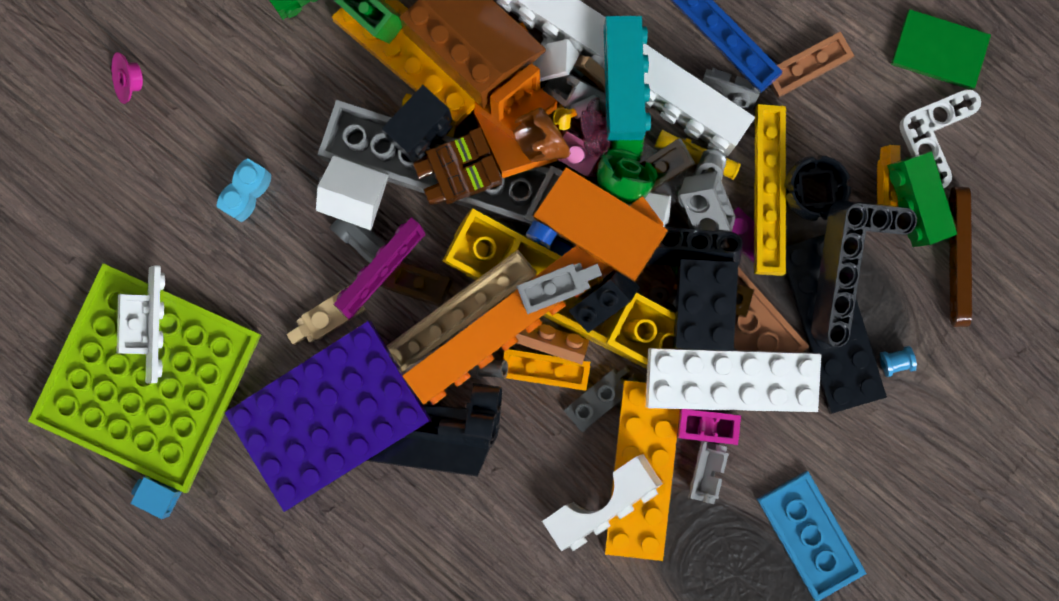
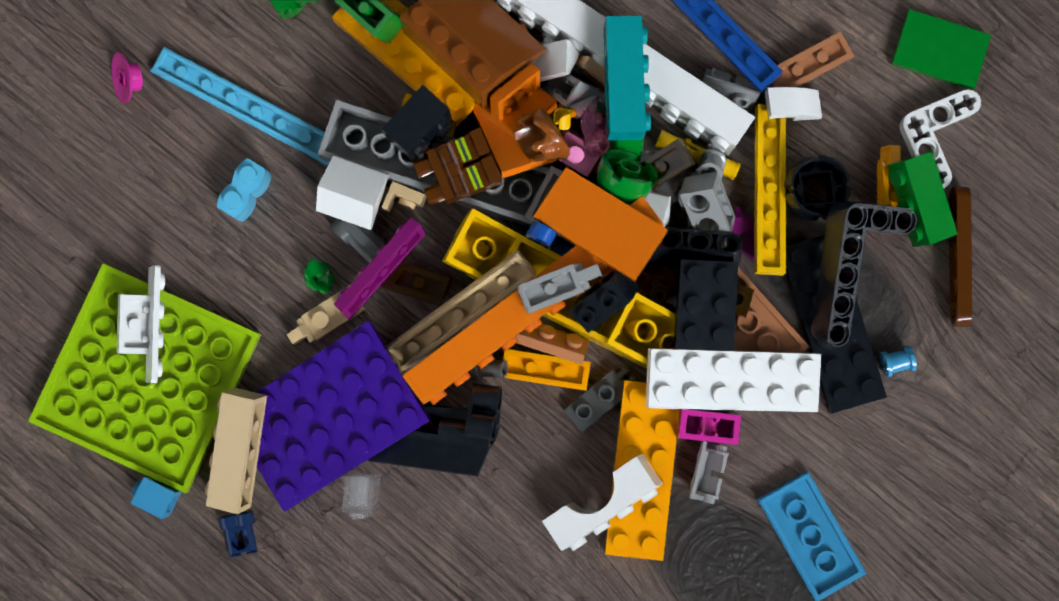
(235, 450): none -> tan brick
(239, 103): none -> medium azure tile
(239, 522): none -> dark blue piece
(318, 276): none -> green plant
(361, 495): none -> clear brick
(407, 196): none -> tan bracket
(793, 103): none -> white slope

